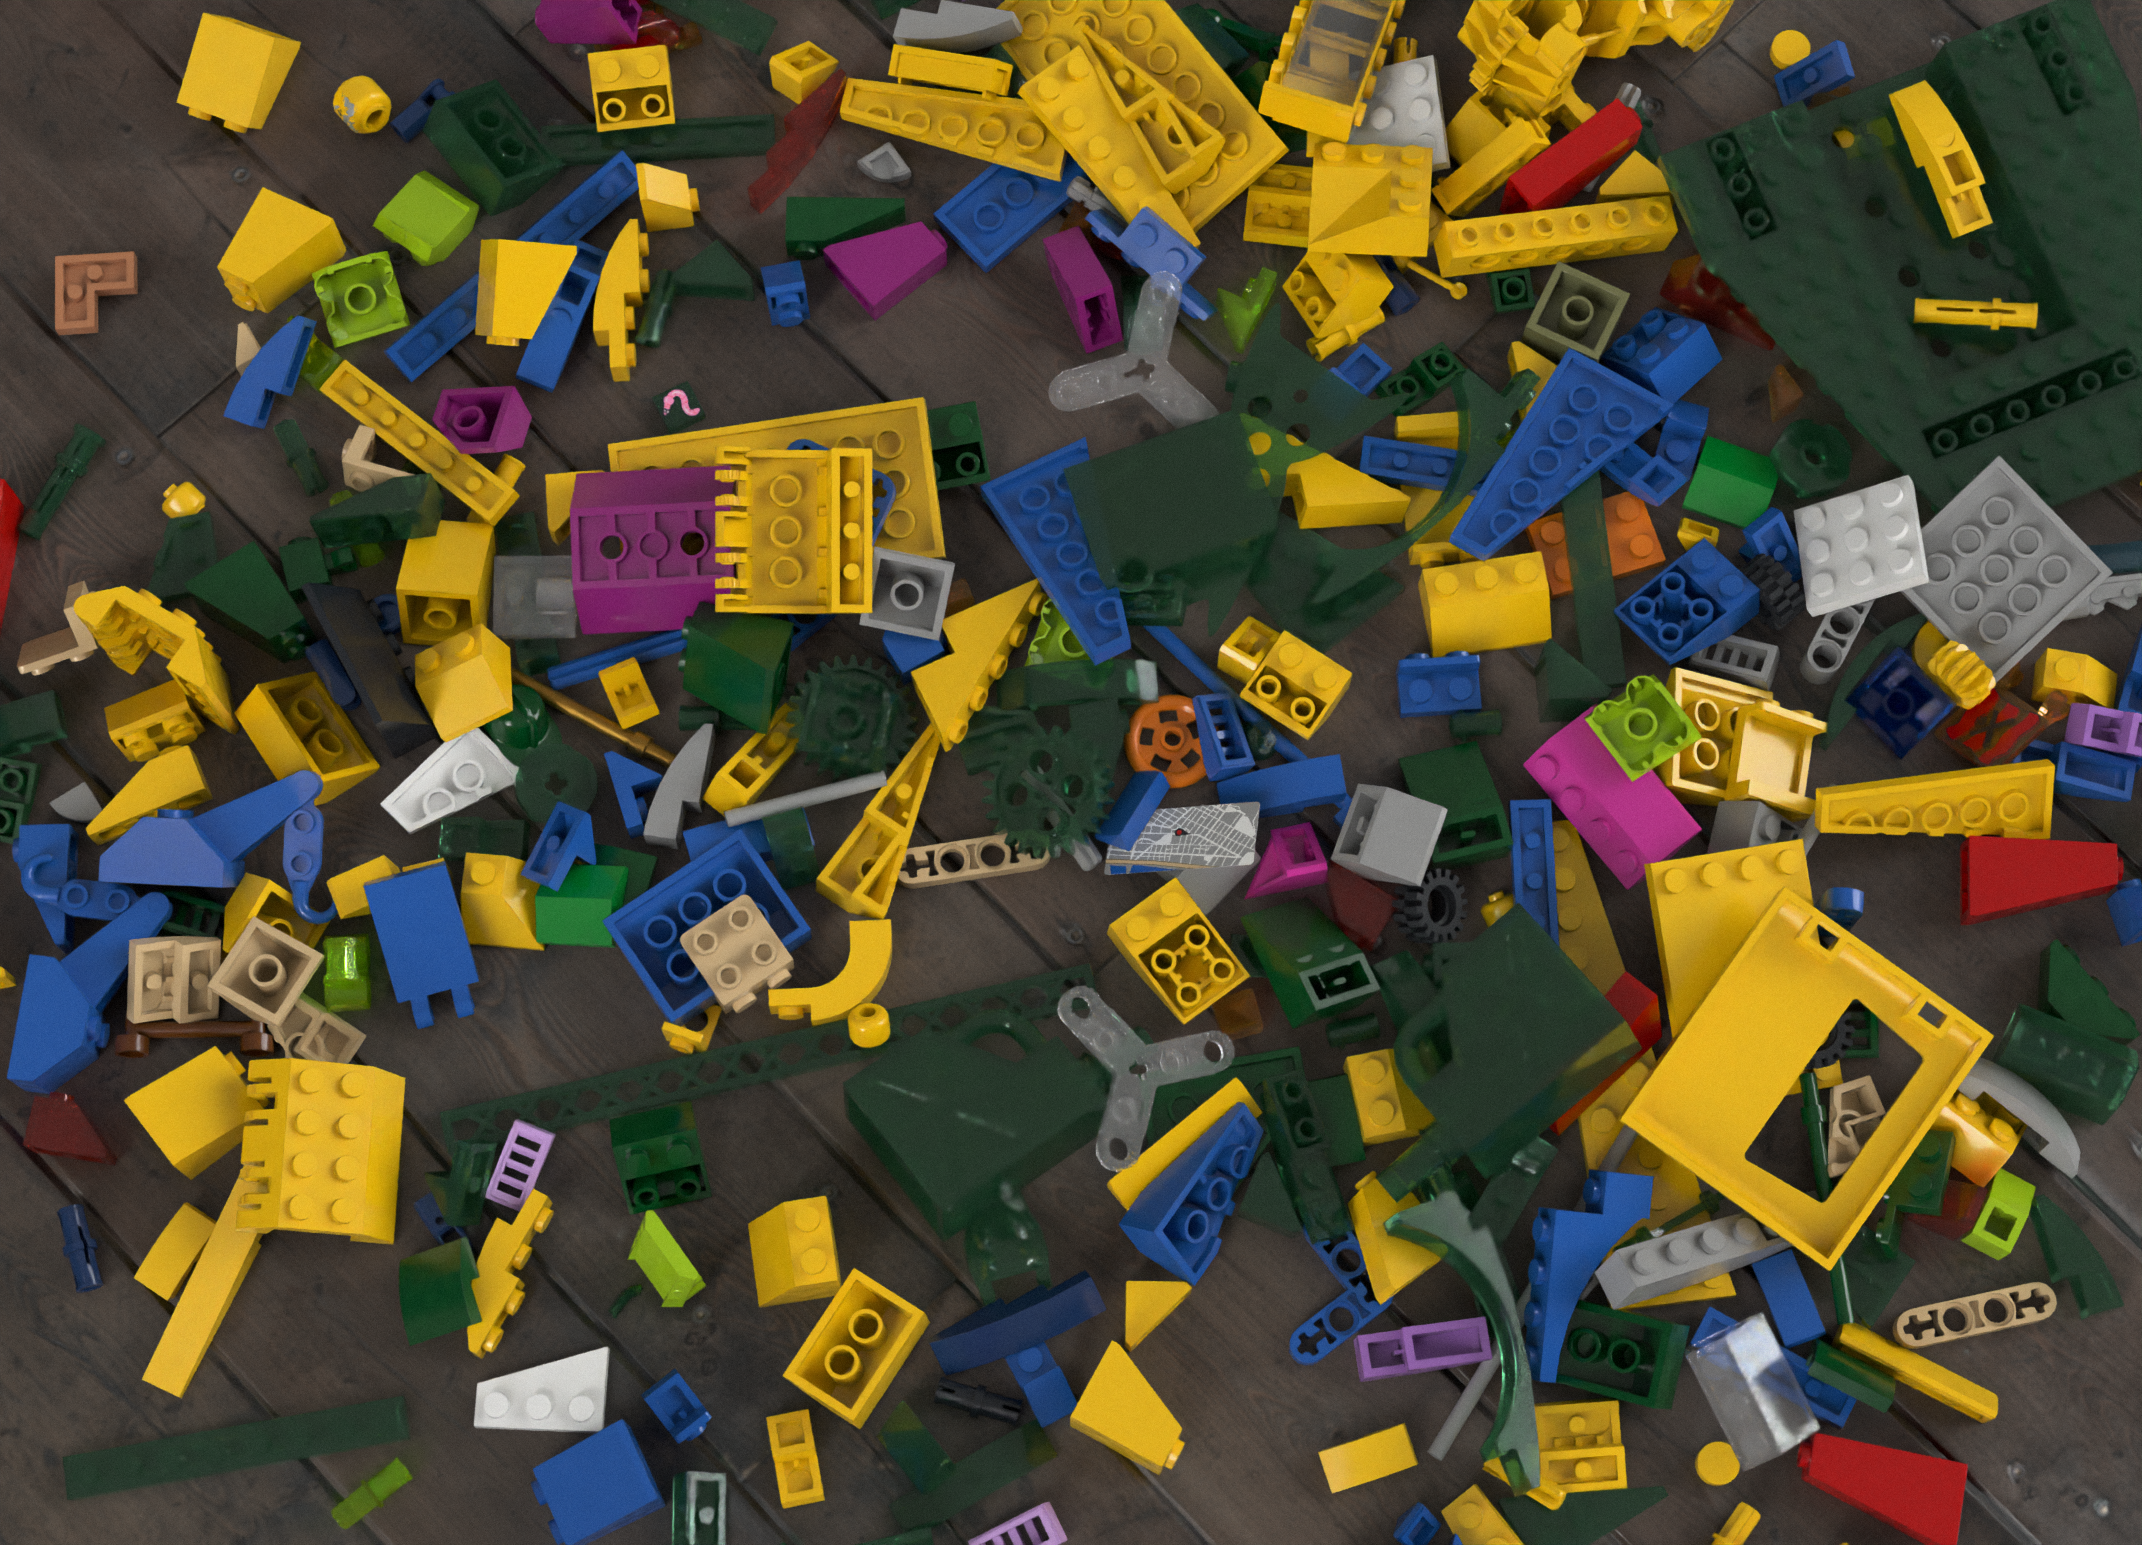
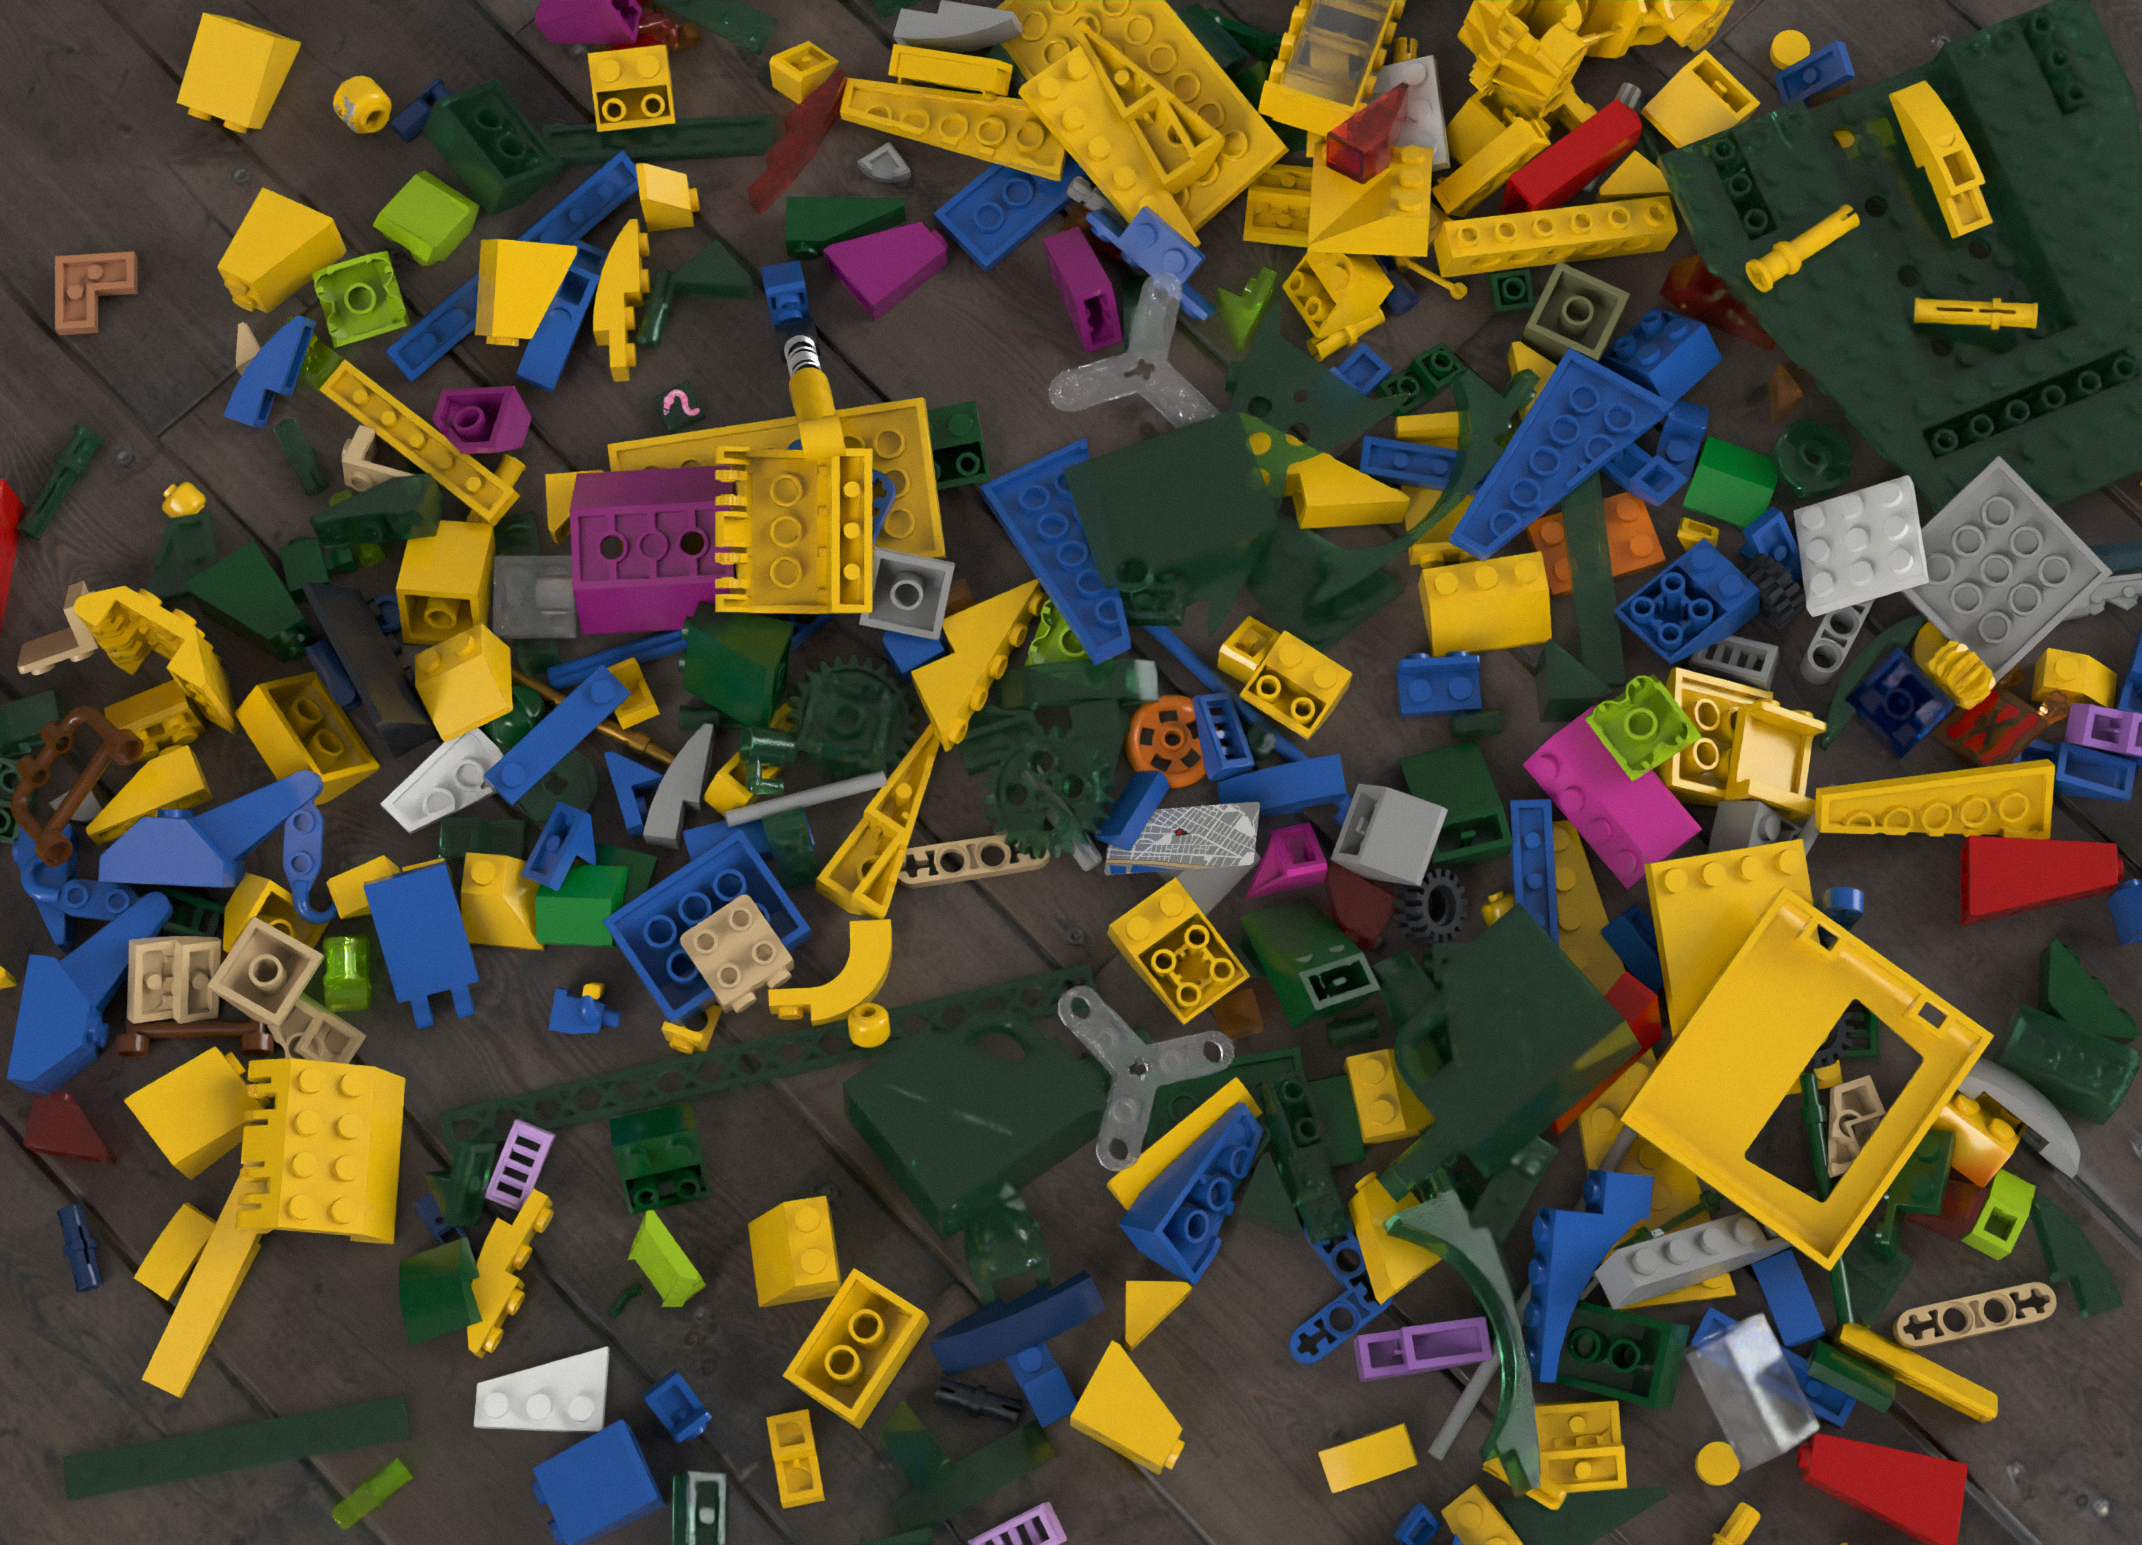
(119, 745): none -> reddish brown bar
(556, 735): none -> blue plate
(582, 1014): none -> blue piece
(766, 748): none -> clear green piece
(810, 390): none -> yellow piece
(1368, 139): none -> clear red slope
(1635, 943): none -> blue slope
(1699, 102): none -> yellow slope
(1788, 256): none -> yellow pin

